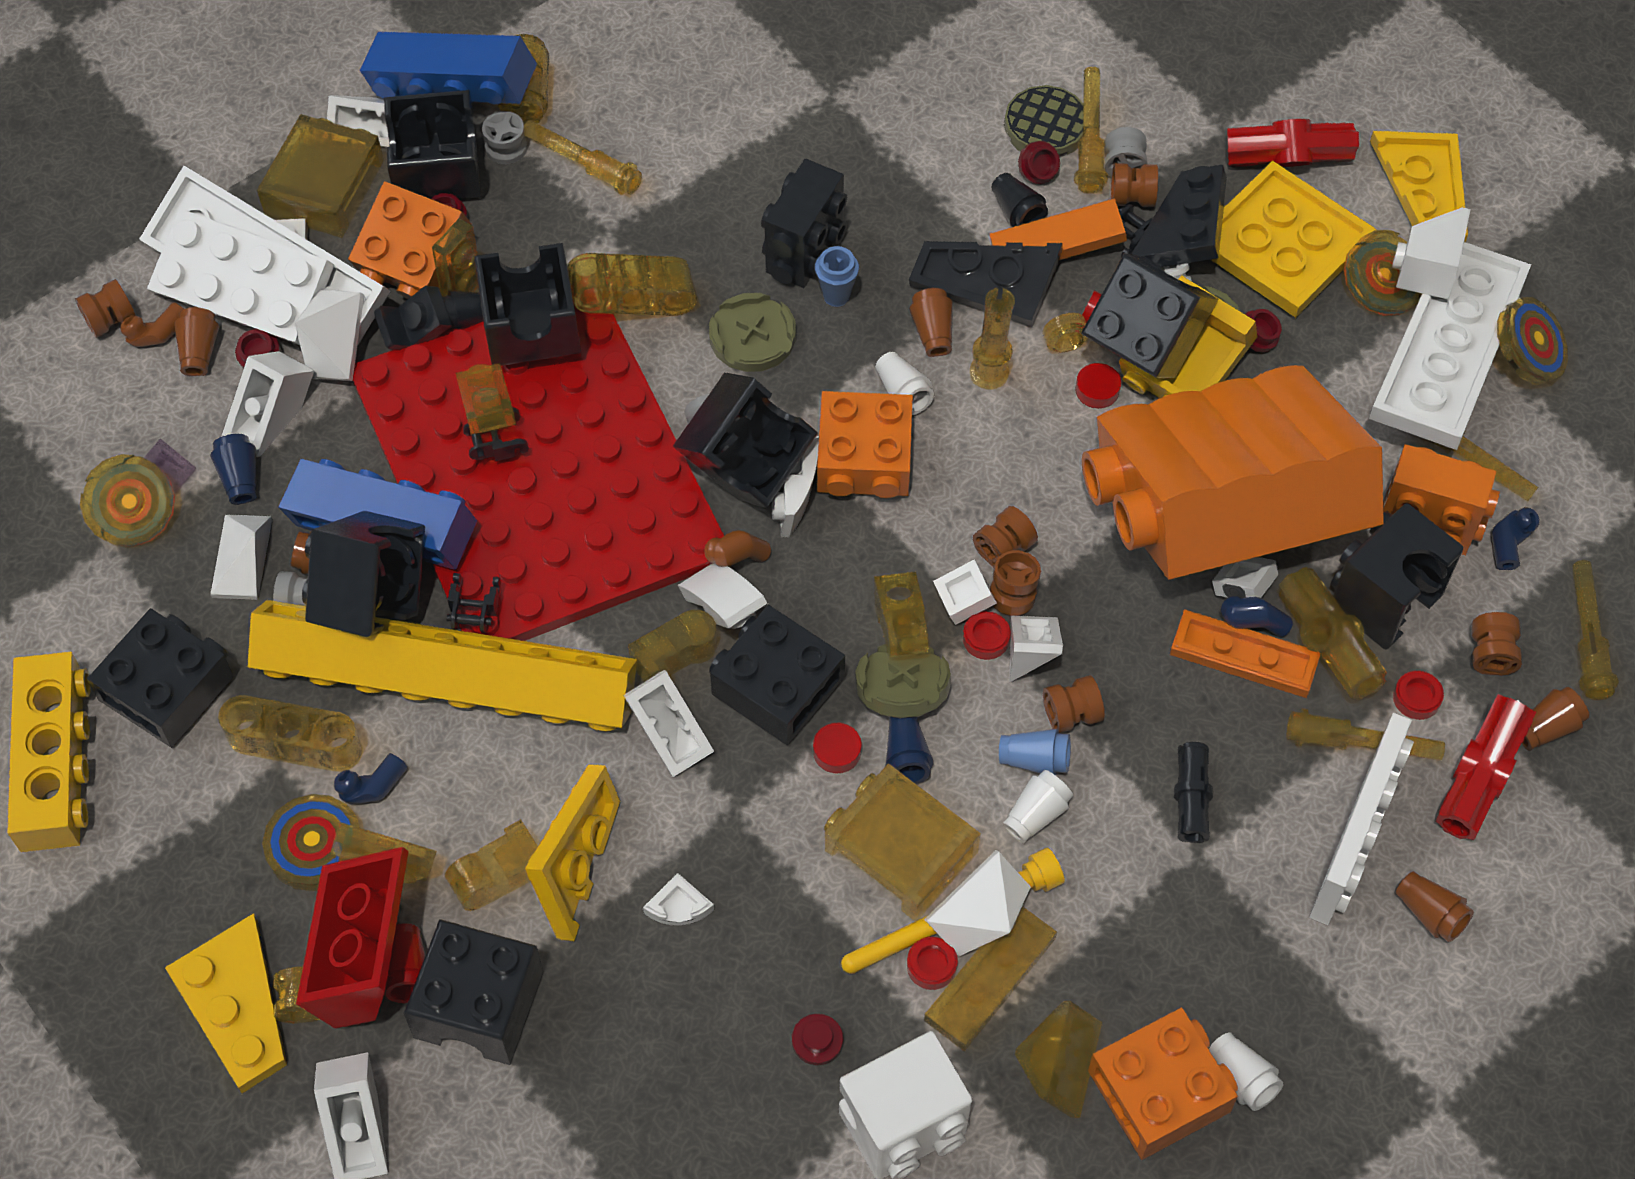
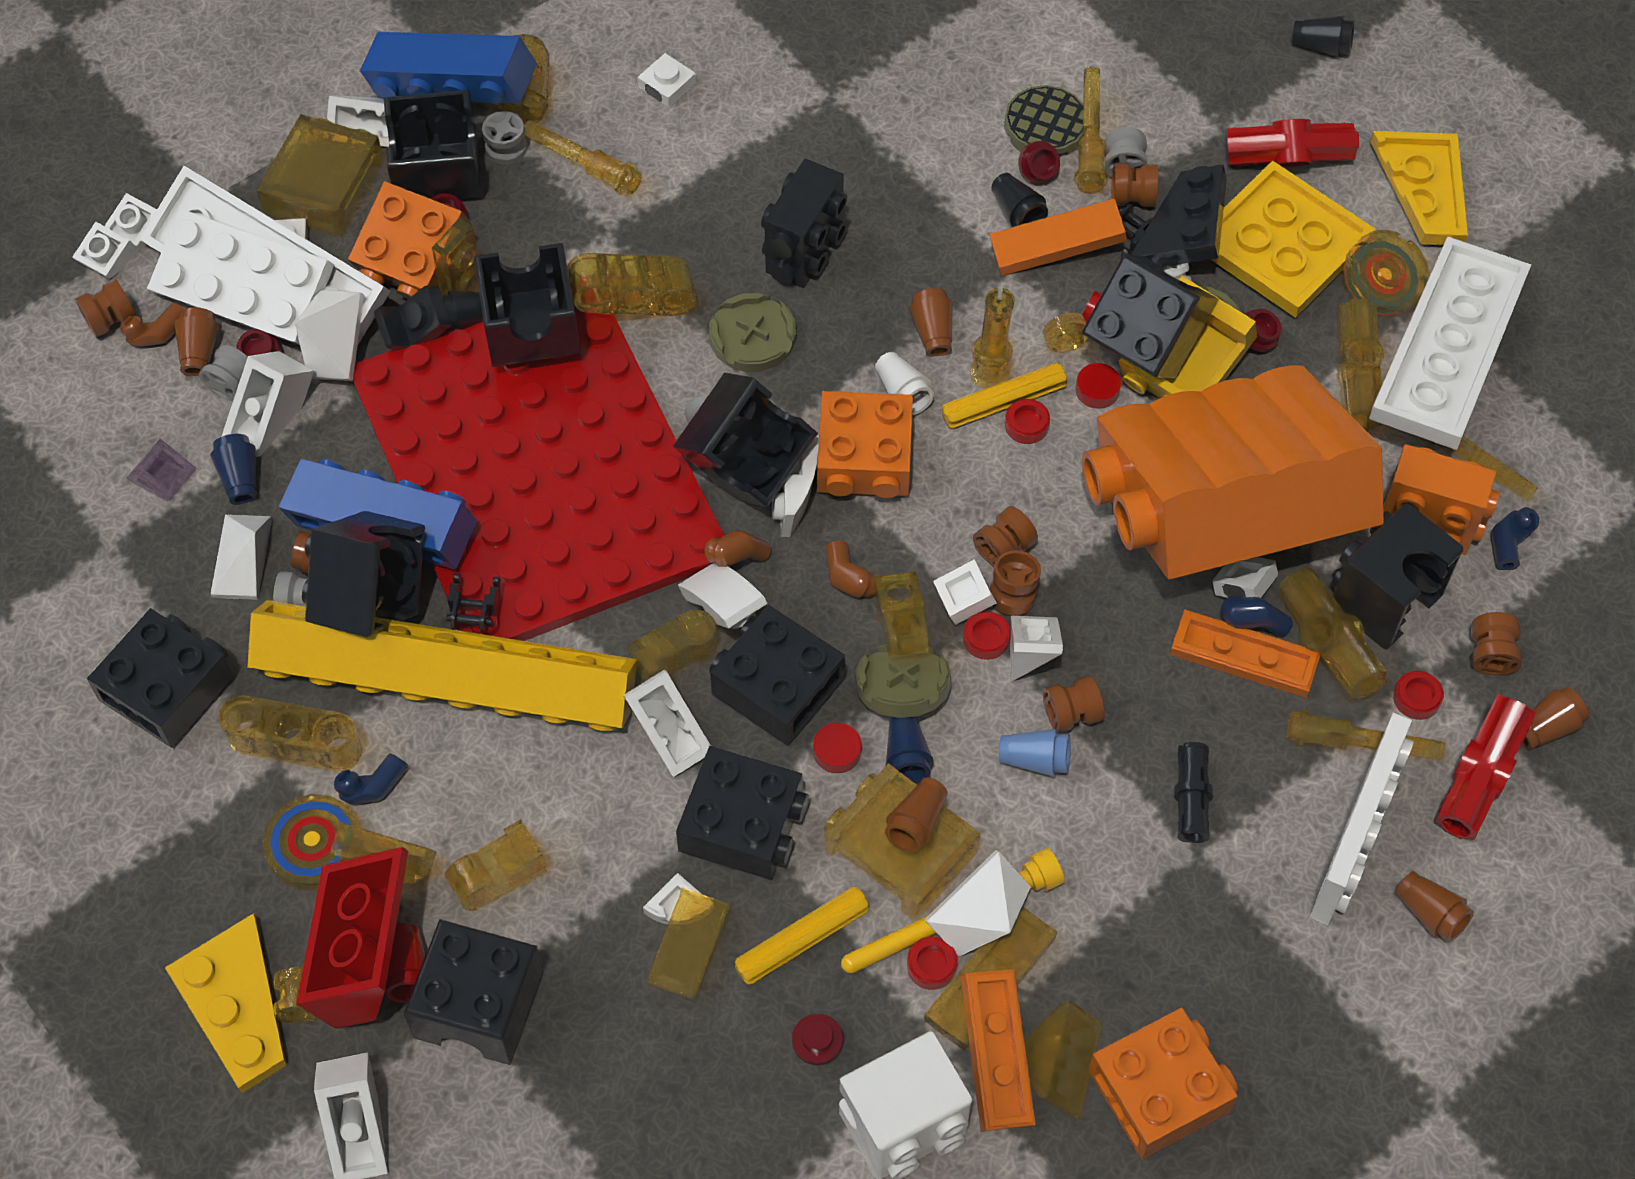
(37, 685): yellow brick -> none
(112, 246): none -> white slope
(127, 500): clear yellow tile -> none
(225, 372): none -> light grey wheel
(485, 398): clear yellow plate -> none
(495, 448): black piece -> none
(565, 854): yellow wing -> none
(667, 80): none -> white plate
(688, 944): none -> clear yellow tile
(742, 813): none -> black brick
(801, 935): none -> yellow axle
(836, 274): medium blue cone -> none
(846, 575): none -> dark orange arm
(916, 816): none -> dark orange cone
(972, 270): black wing -> none
(997, 1050): none -> orange tile
(1003, 395): none -> yellow axle
(1027, 421): none -> red tile
(1037, 806): white cone -> none
(1254, 1075): white cone -> none
(1325, 35): none -> black cone
(1359, 345): none -> clear yellow piece
(1432, 254): white slope -> none
(1533, 339): clear yellow tile -> none
(1597, 678): clear yellow pin -> none

